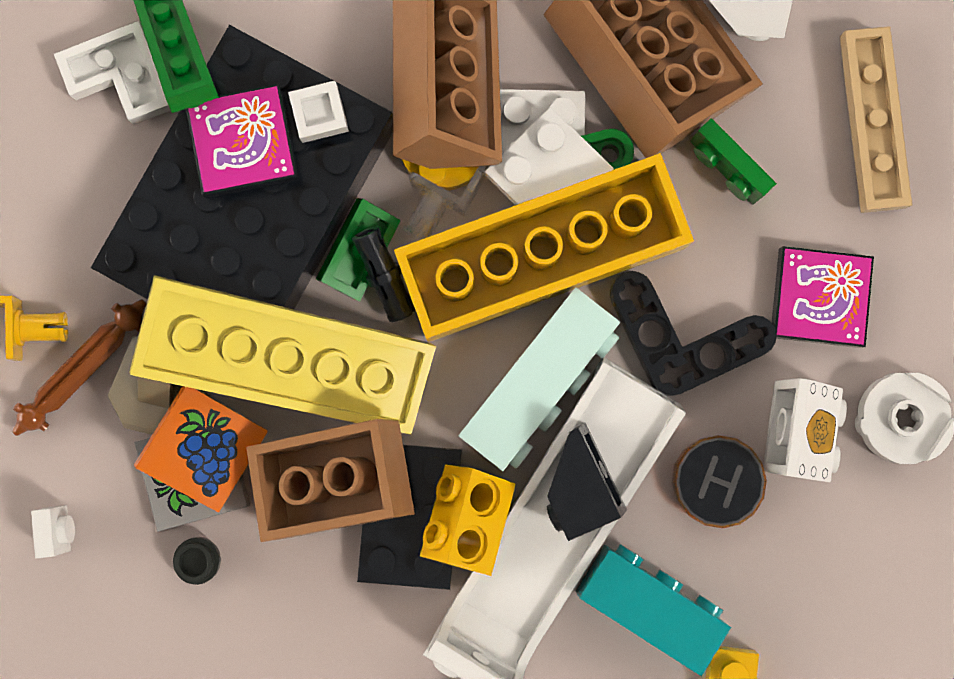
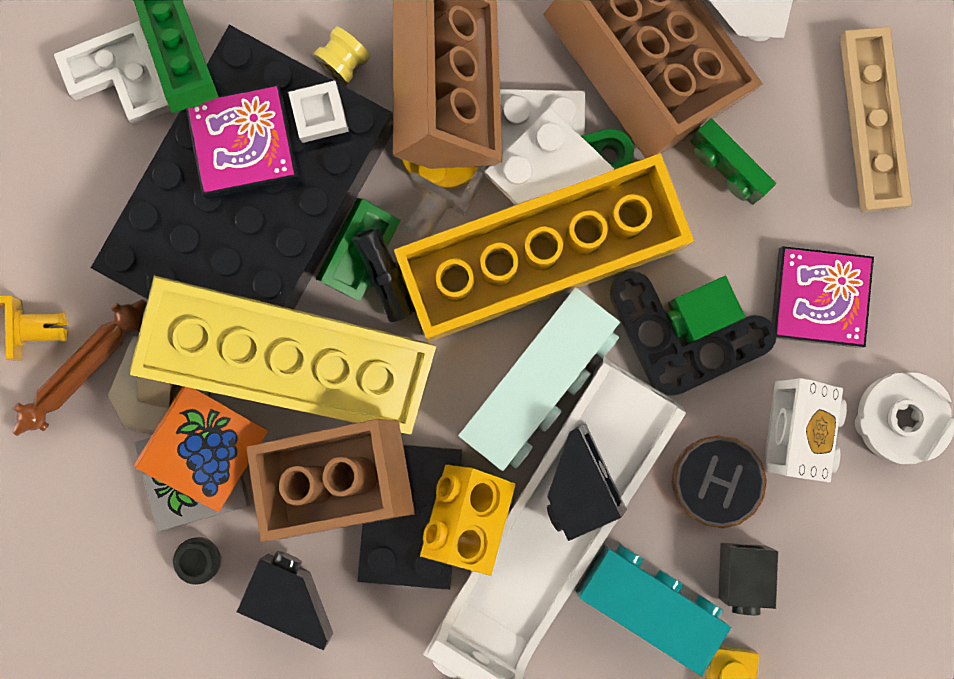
(52, 531): white plate -> none
(286, 600): none -> black slope
(341, 55): none -> light yellow wheel
(704, 310): none -> green brick
(748, 577): none -> pearl dark grey brick

